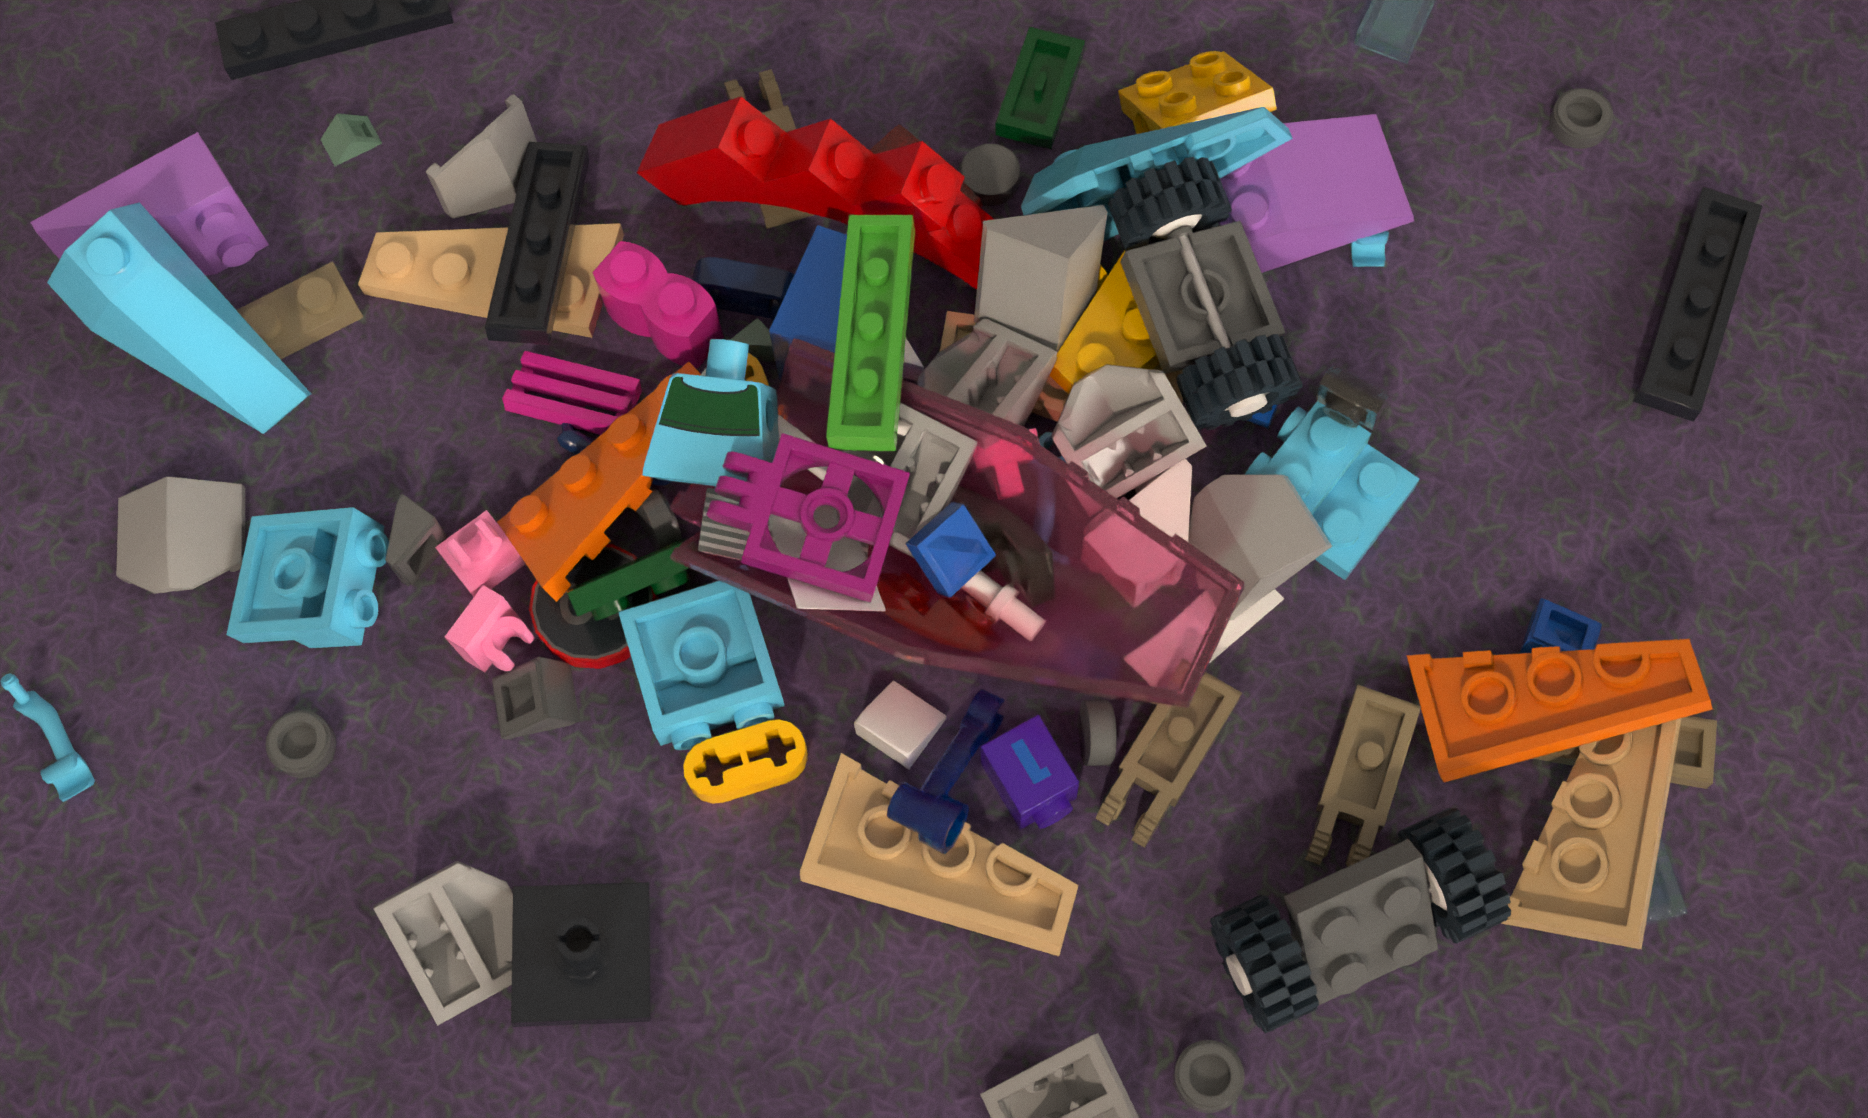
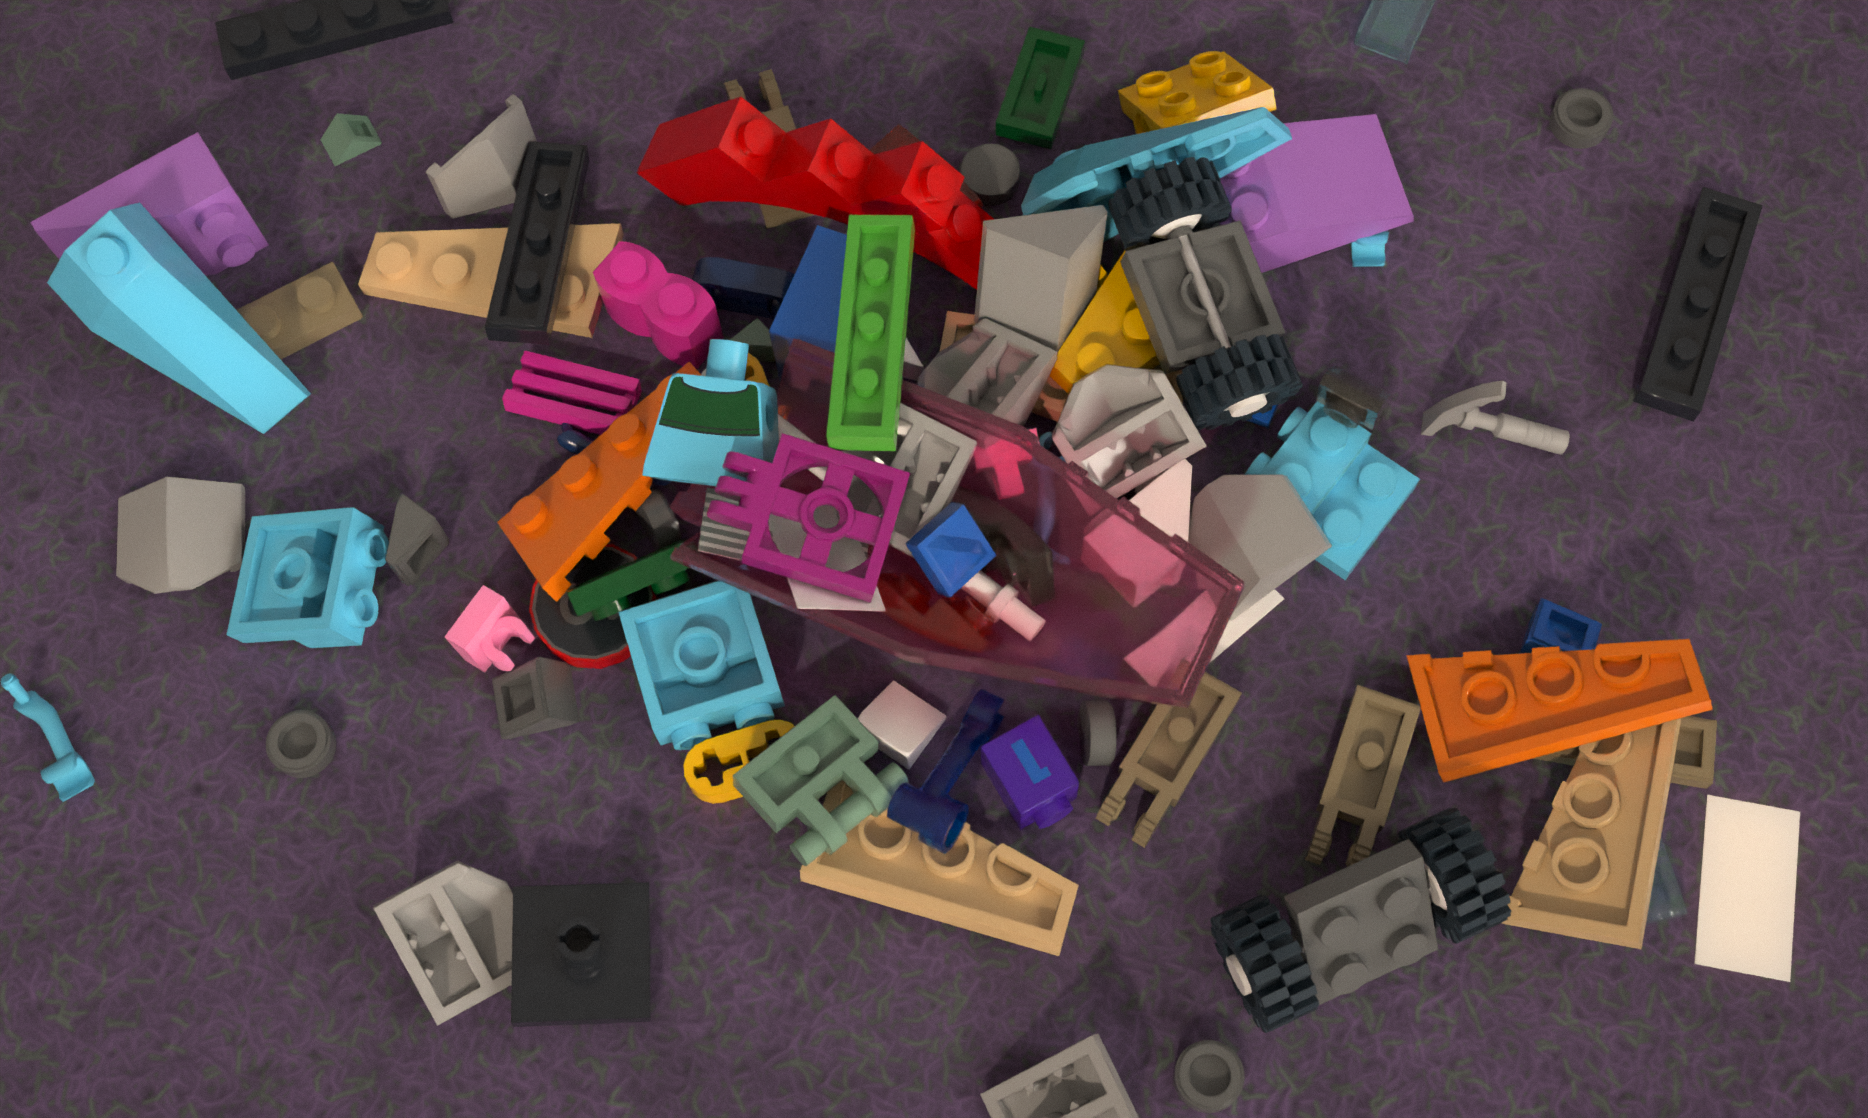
(480, 554): bright pink tile -> none
(806, 765): none -> sand green plate
(1464, 412): none -> light grey piece
(1747, 888): none -> white sticker

